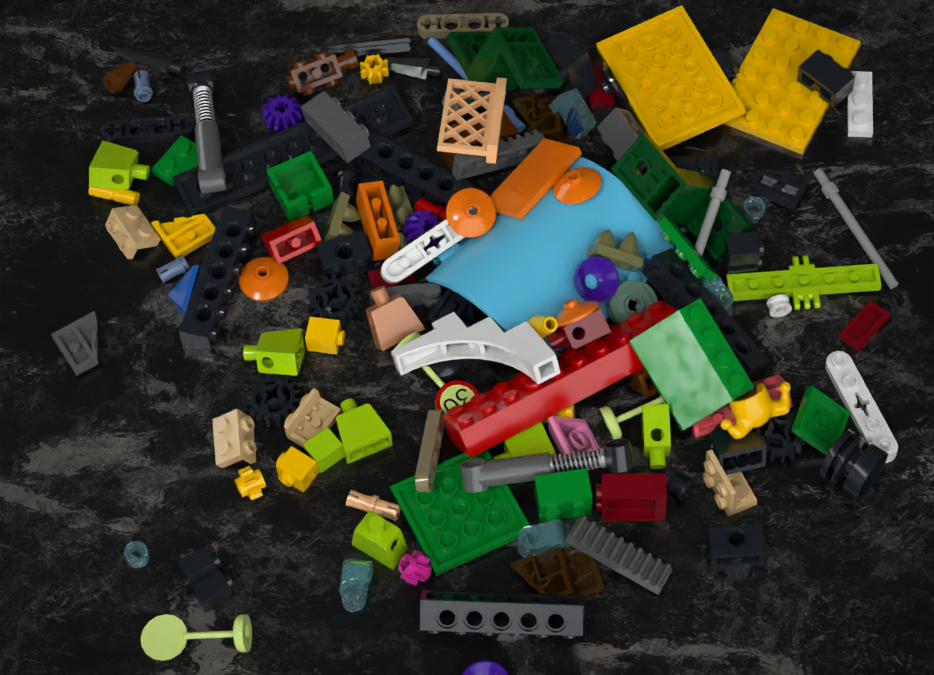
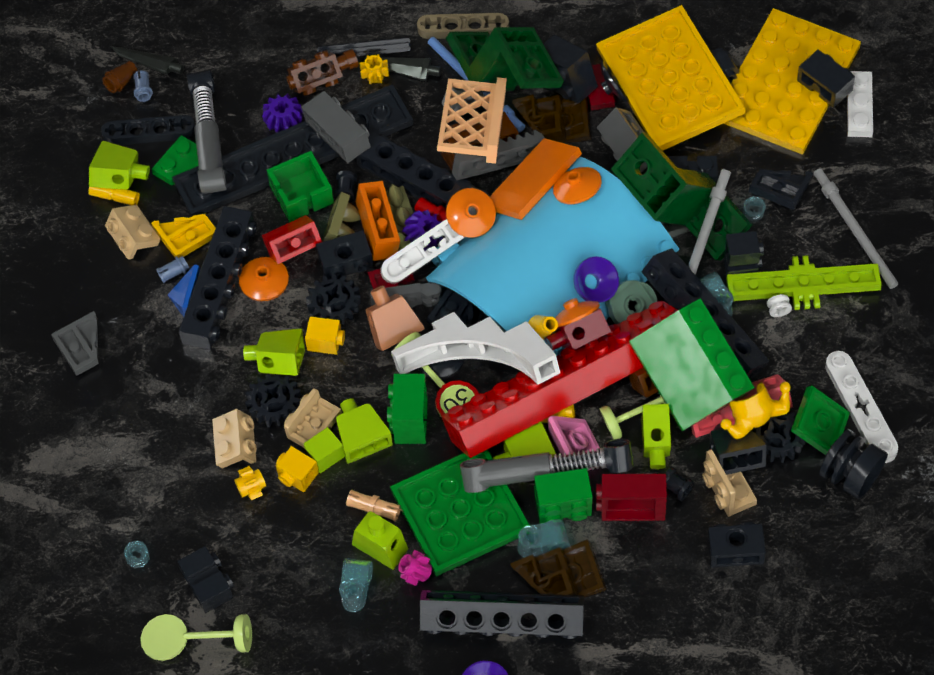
(408, 408): none -> green piece
(429, 451): dark tan beam -> none
(574, 113): clear light blue leg -> none
(619, 555): dark grey gear -> none
(624, 257): olive tile -> none
(686, 250): green plate -> none
(864, 326): dark red tile -> none

